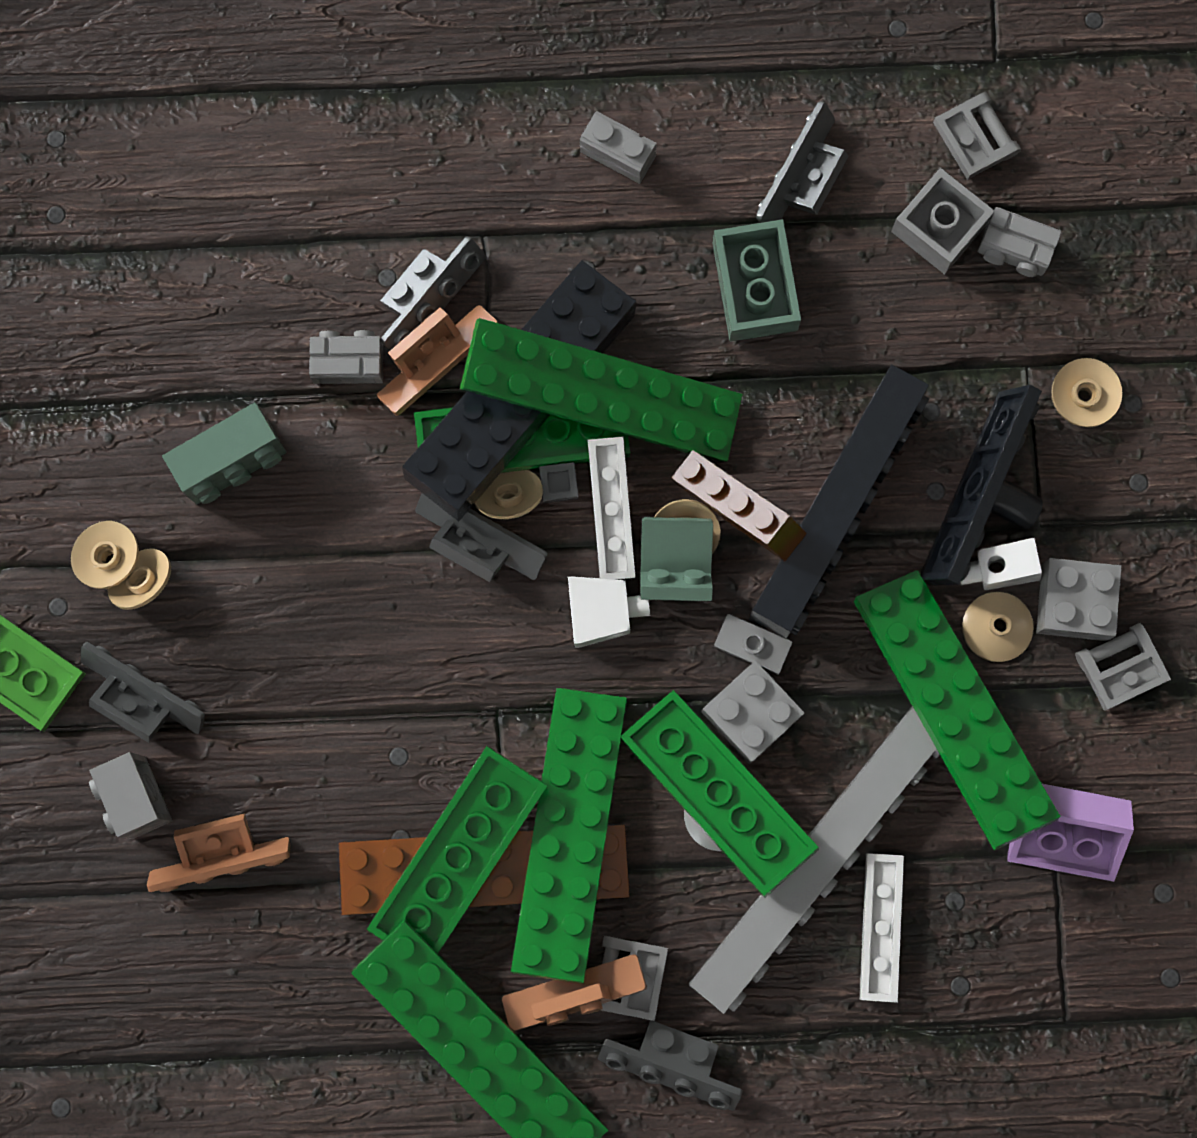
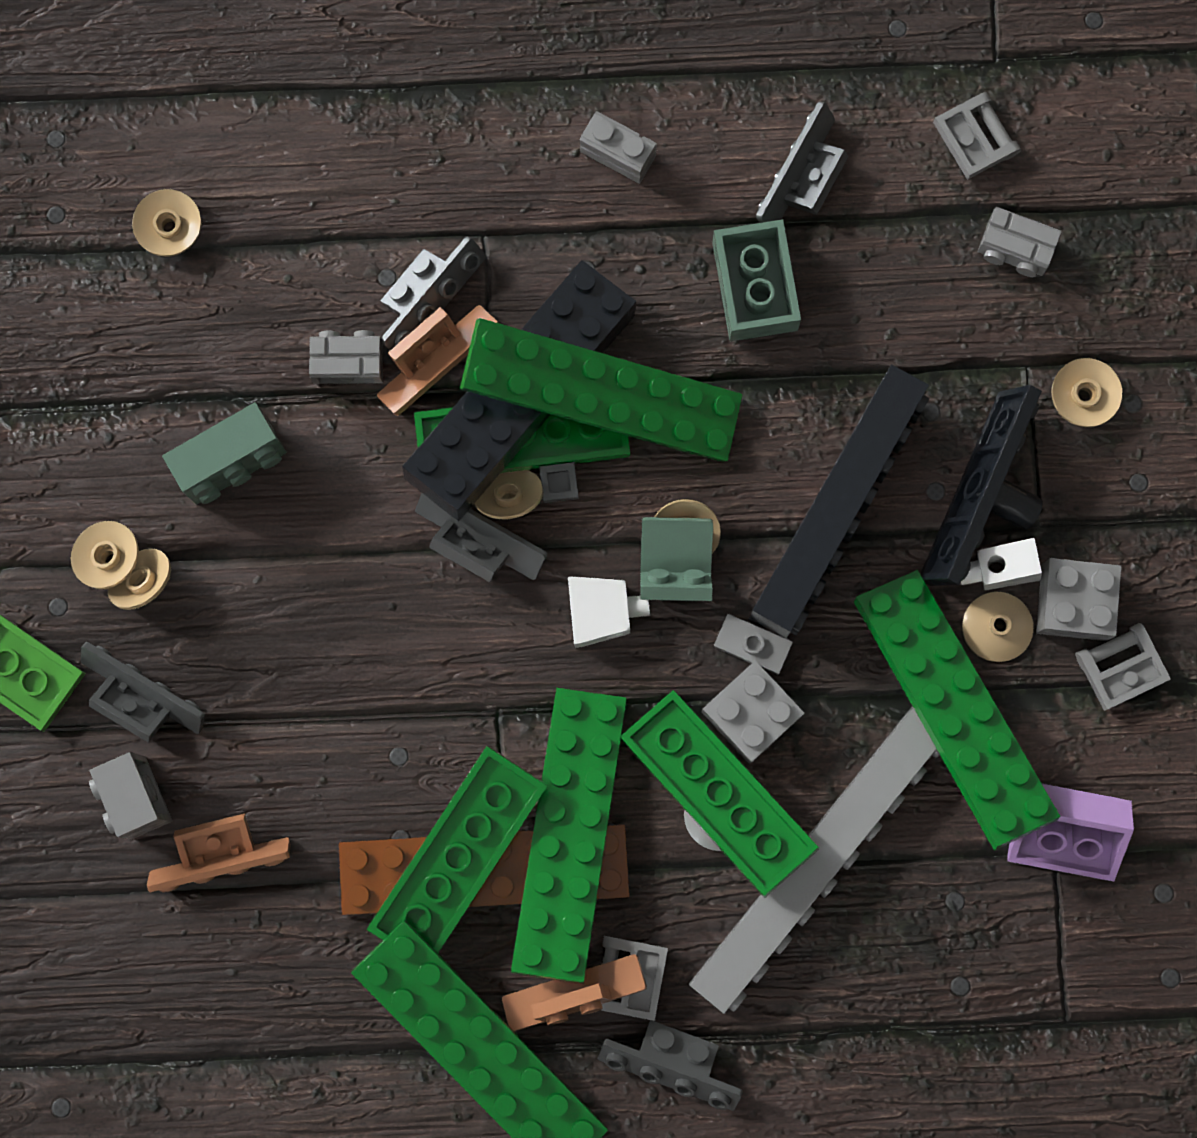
(158, 210): none -> tan dish
(611, 508): white plate -> none
(739, 505): brick -> none
(881, 928): white plate -> none
(942, 220): light grey brick -> none

